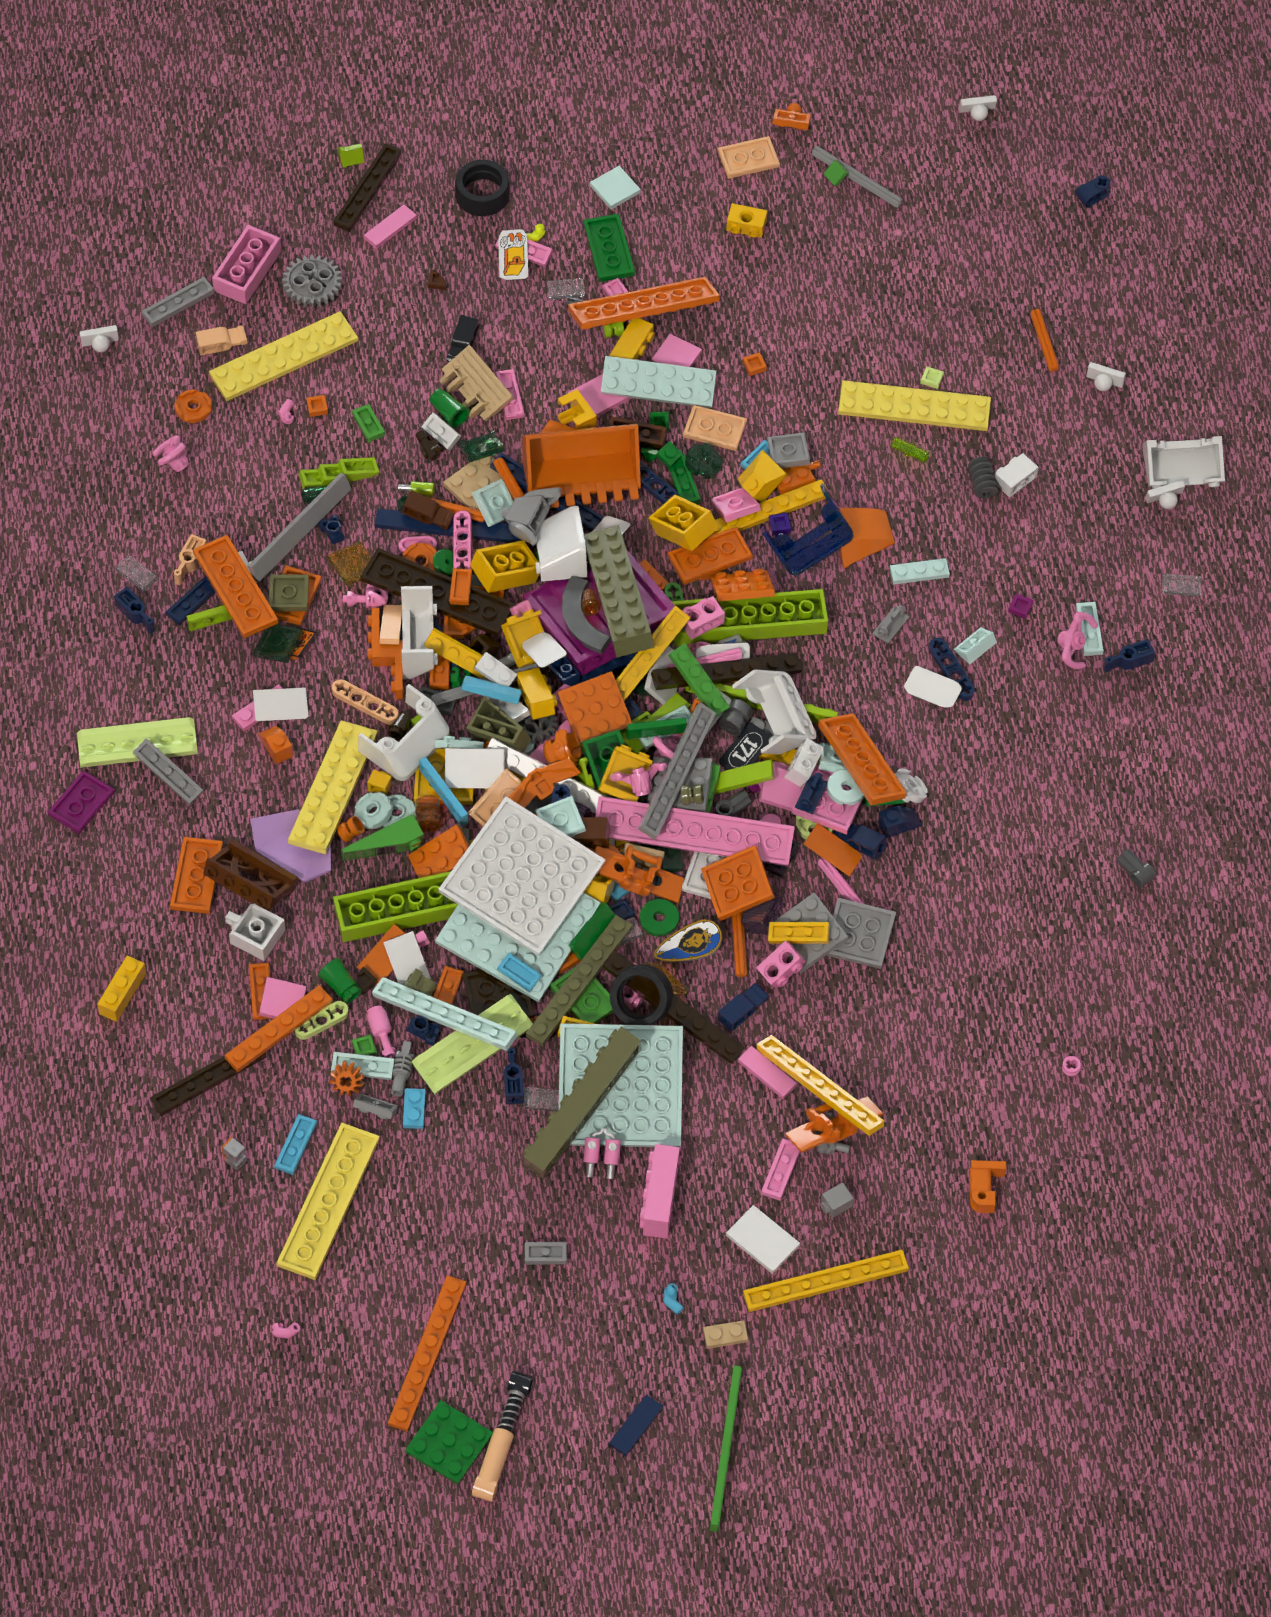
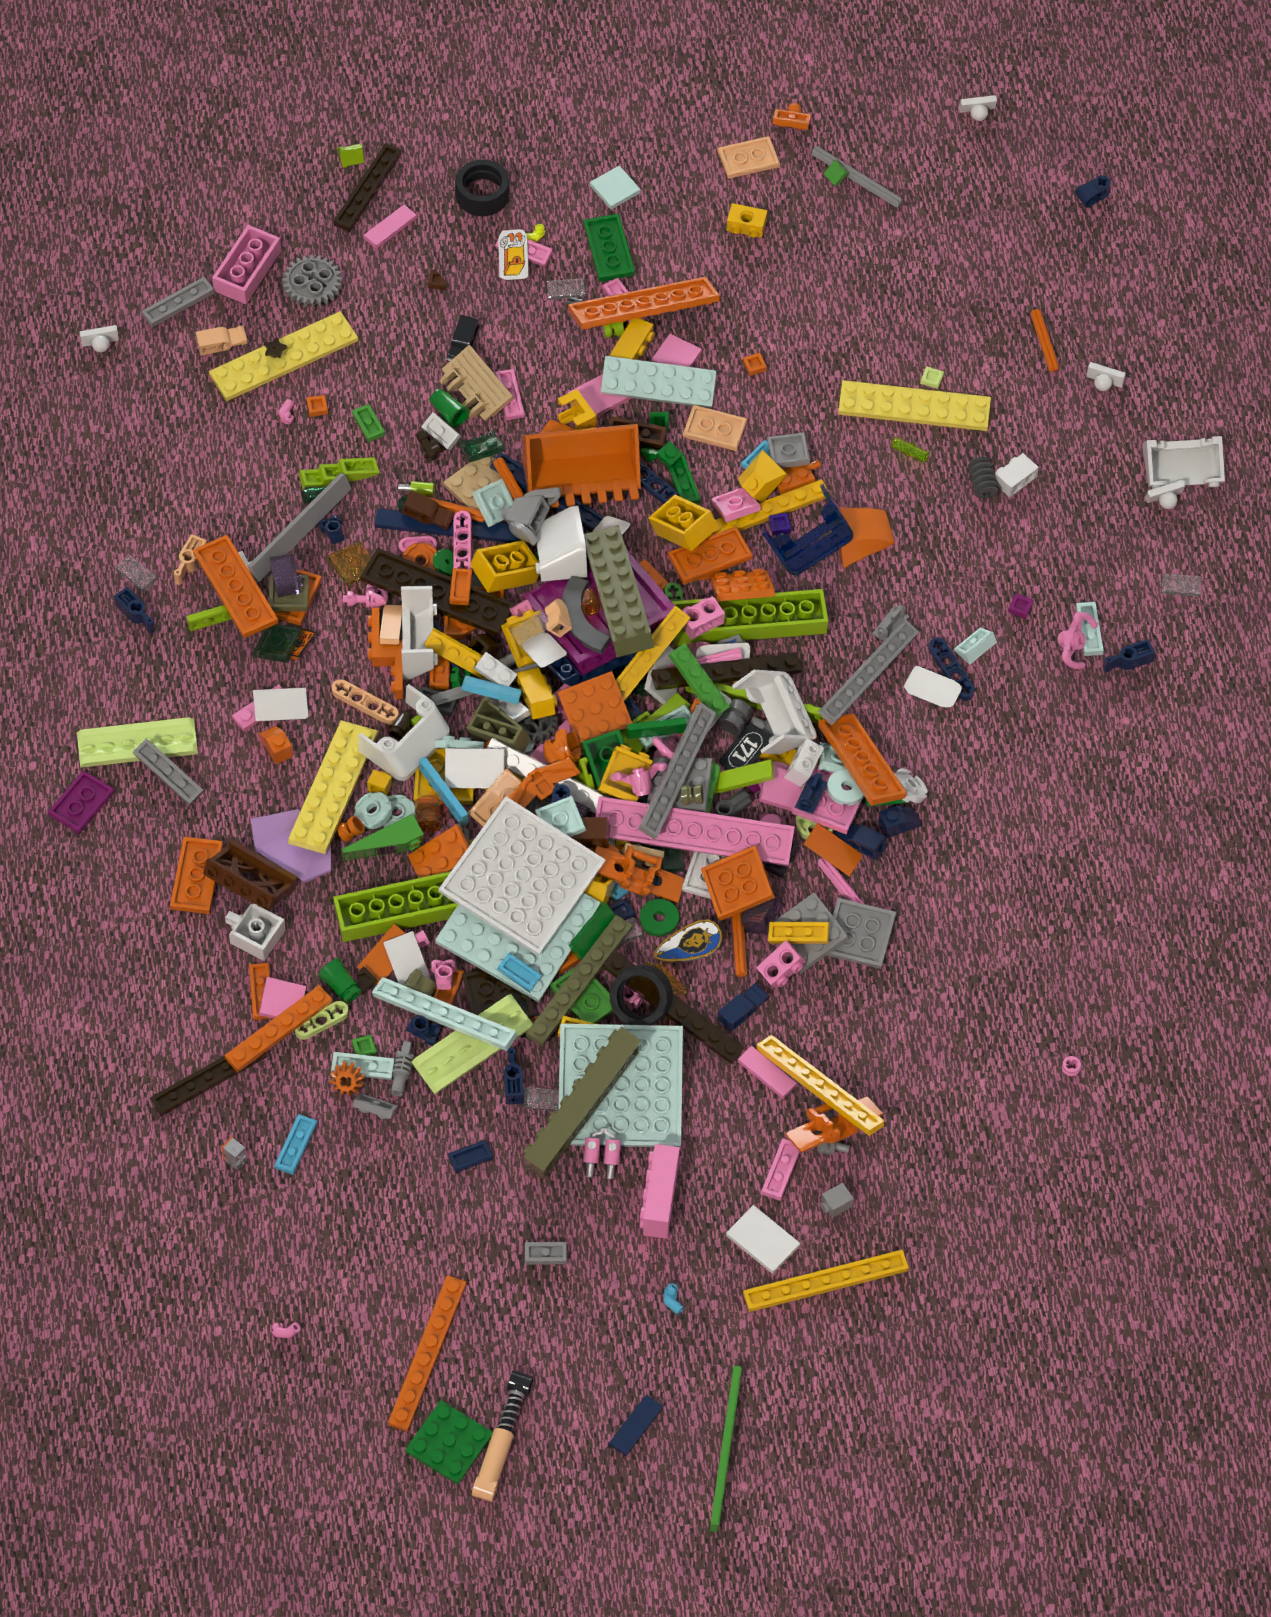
(121, 988): yellow brick -> none
(172, 454): bright pink piece -> none
(191, 601): dark blue tile -> none
(193, 415): orange tile -> none
(274, 352): none -> dark brown plate
(285, 575): none -> clear purple brick
(328, 1201): light yellow plate -> none
(381, 1028): bright pink piece -> none
(414, 1108): medium azure plate -> none
(443, 973): none -> bright pink plate
(470, 1156): none -> dark blue tile
(530, 628): none -> clear plate
(557, 616): none -> light nougat leg
(706, 453): clear green plate -> none
(725, 1334): tan plate -> none
(868, 672): none -> light grey tile
(919, 571): light aqua plate -> none
(981, 1194): orange piece -> none
(1139, 872): dark grey piece -> none

